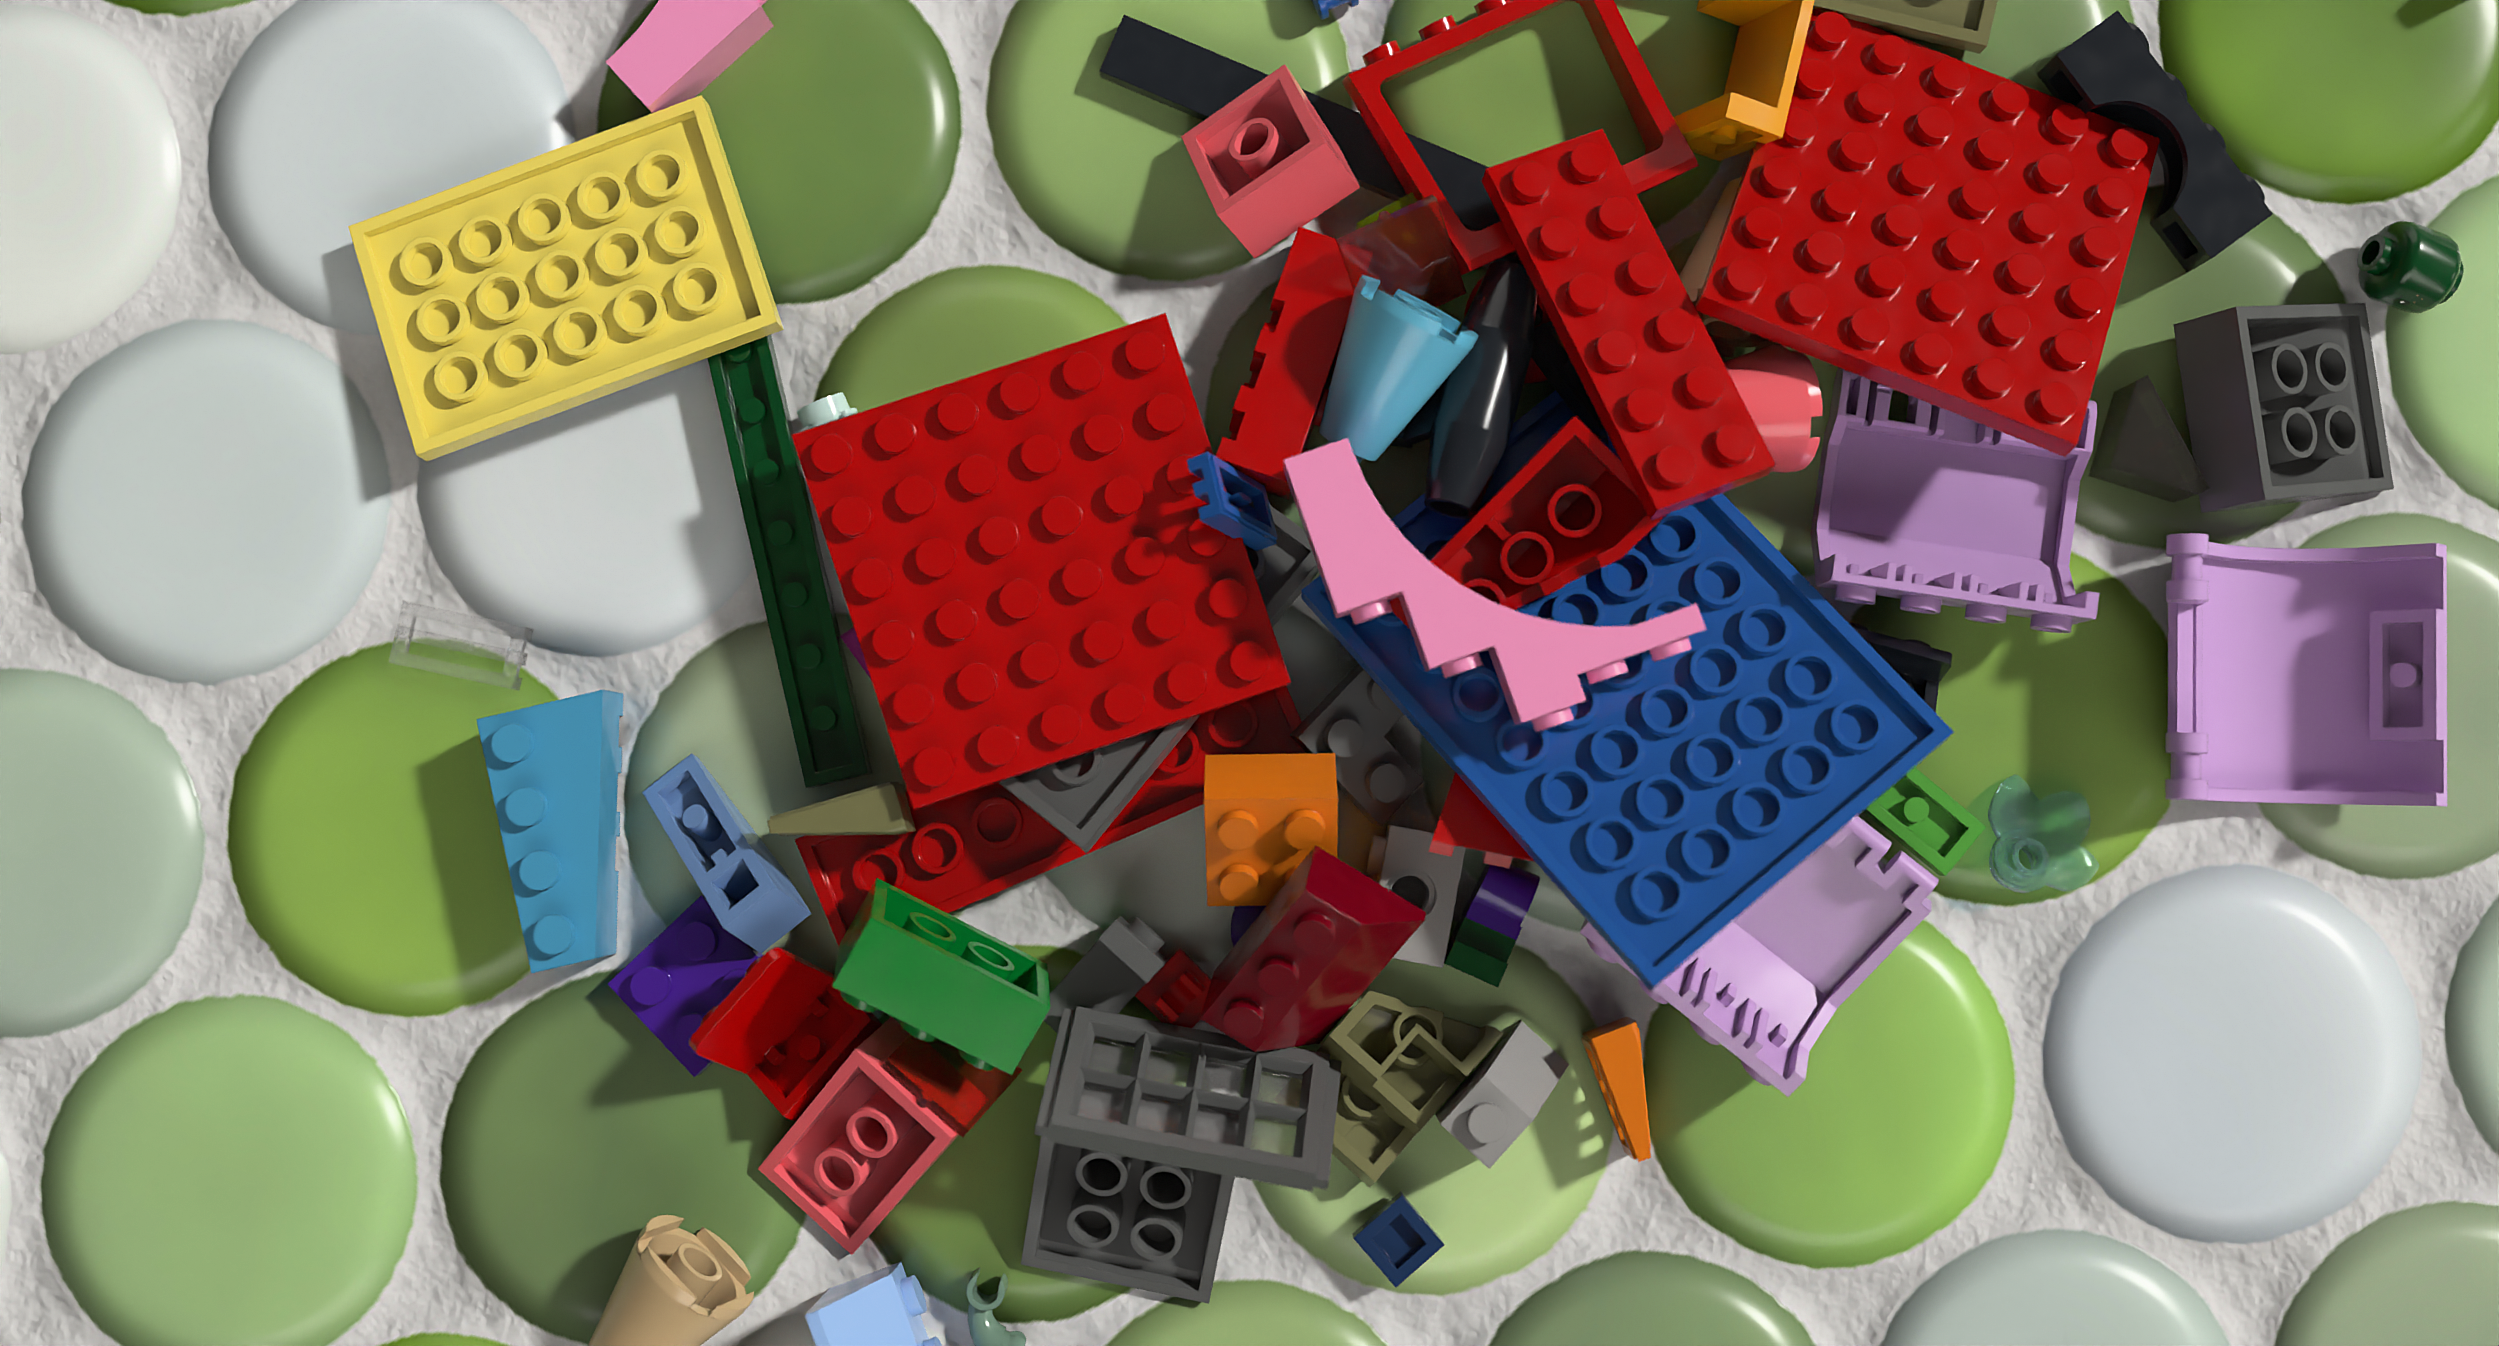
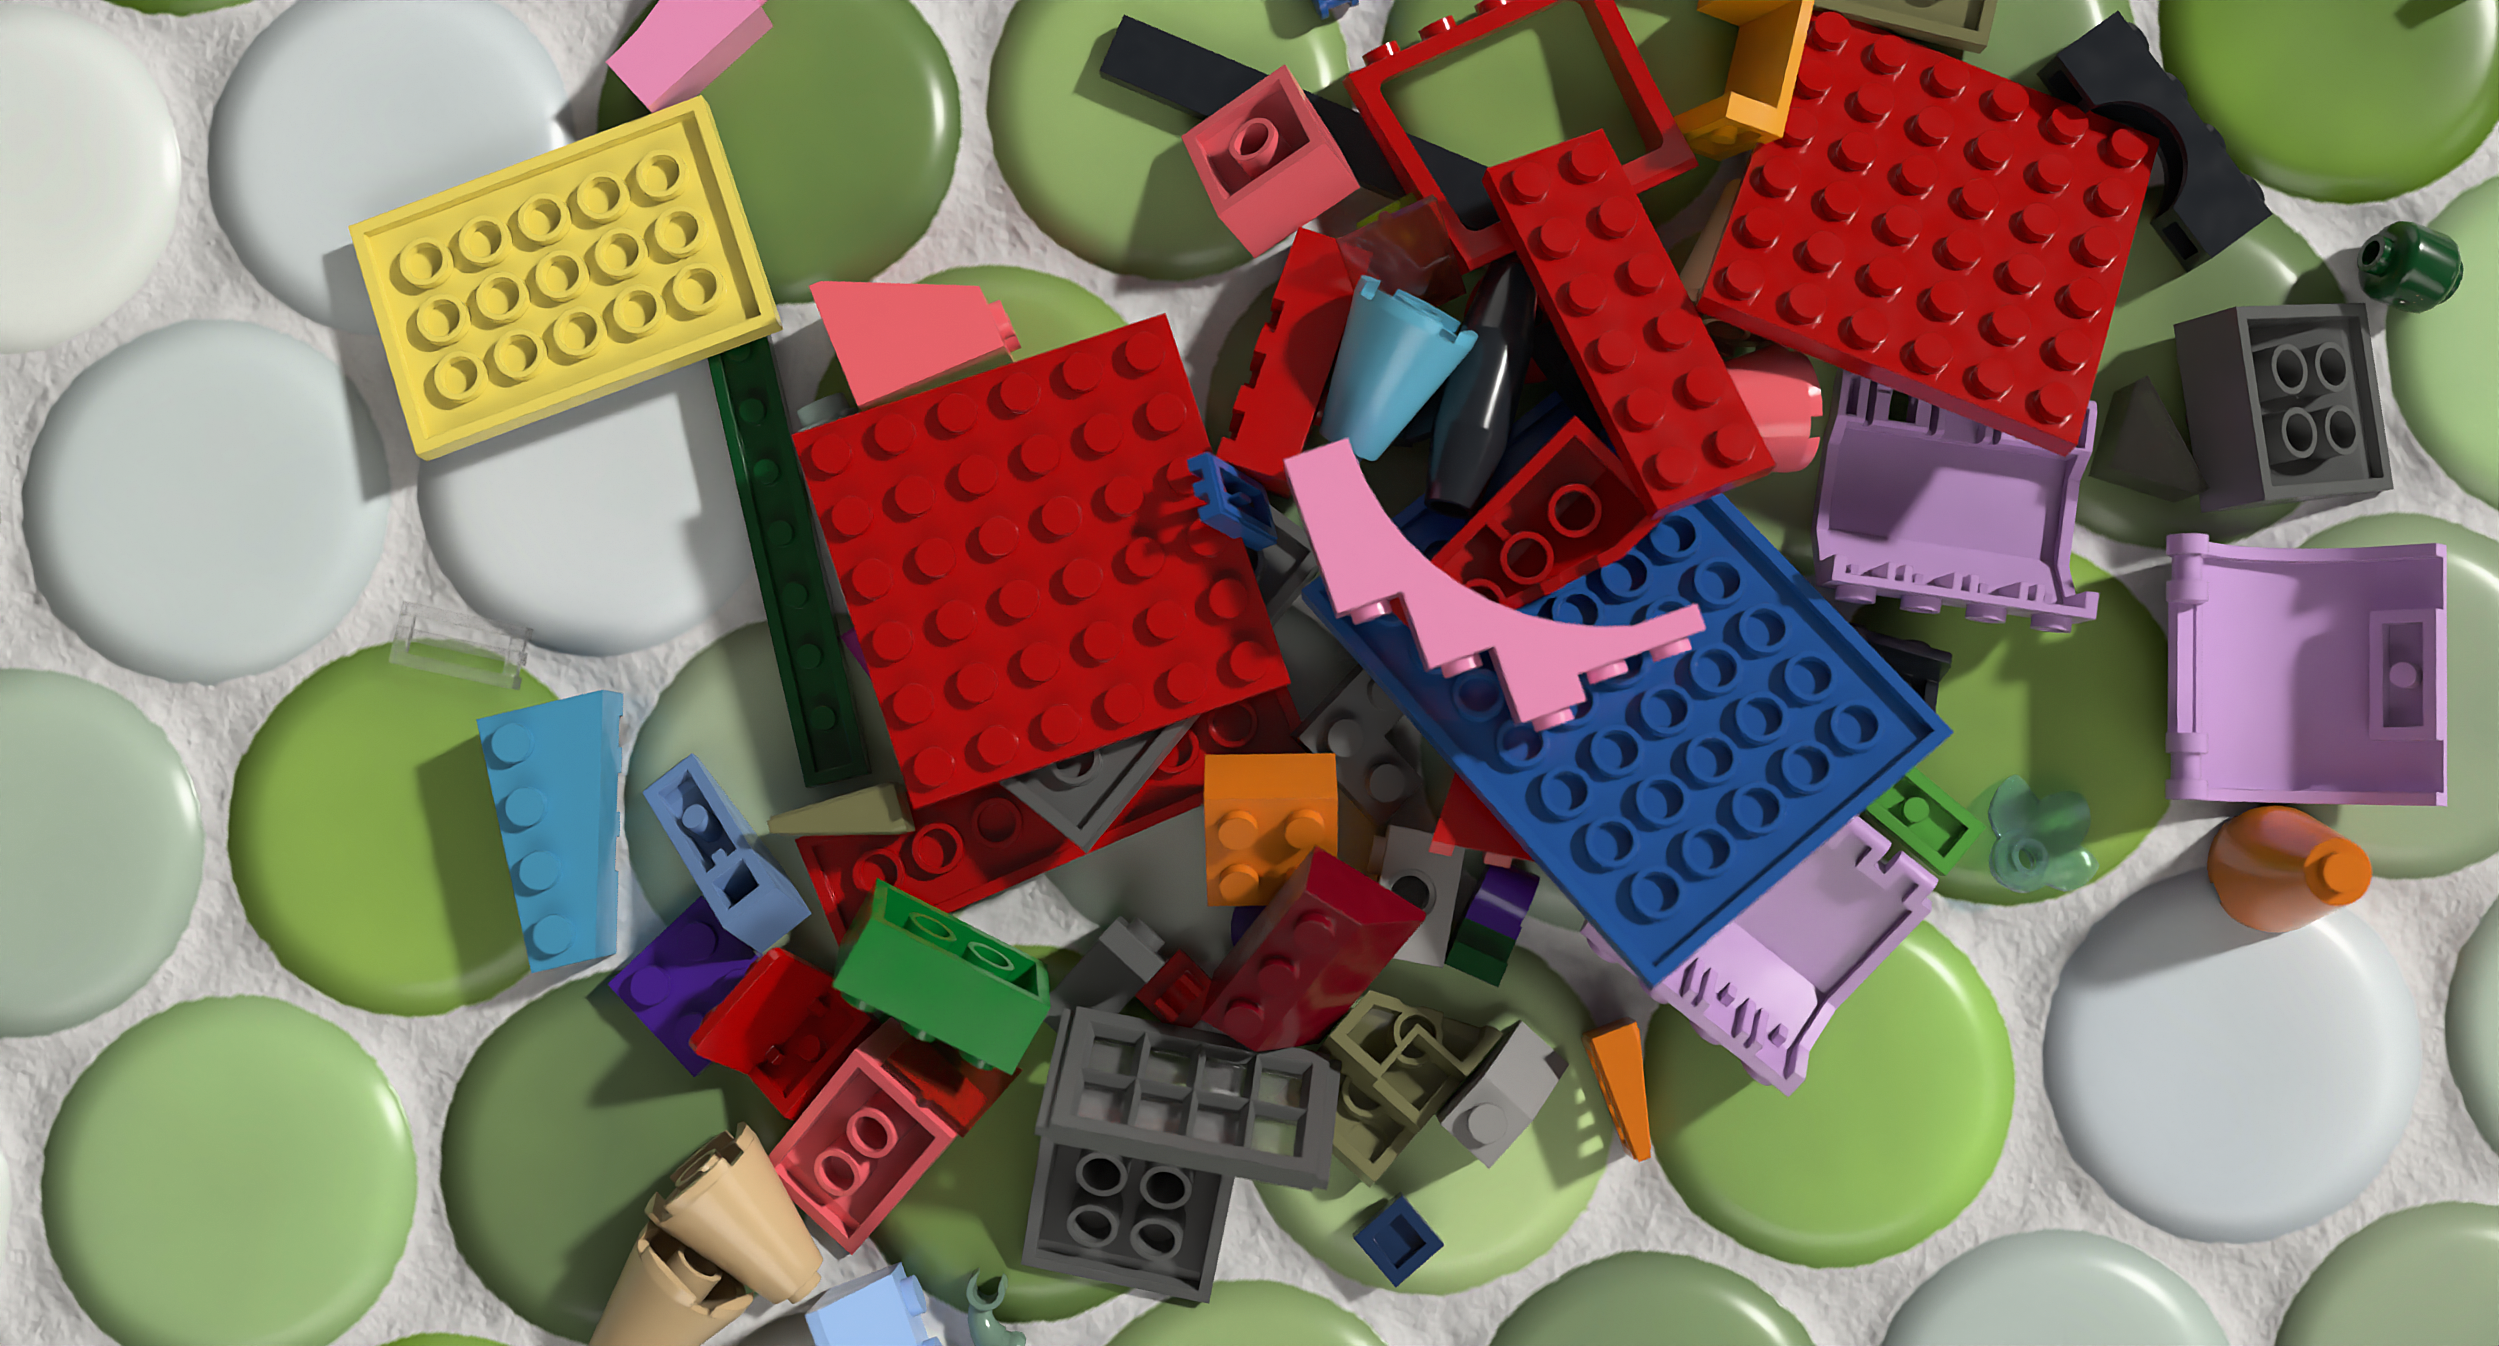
(740, 1217): none -> tan cone
(911, 335): none -> coral slope
(2284, 869): none -> orange cone

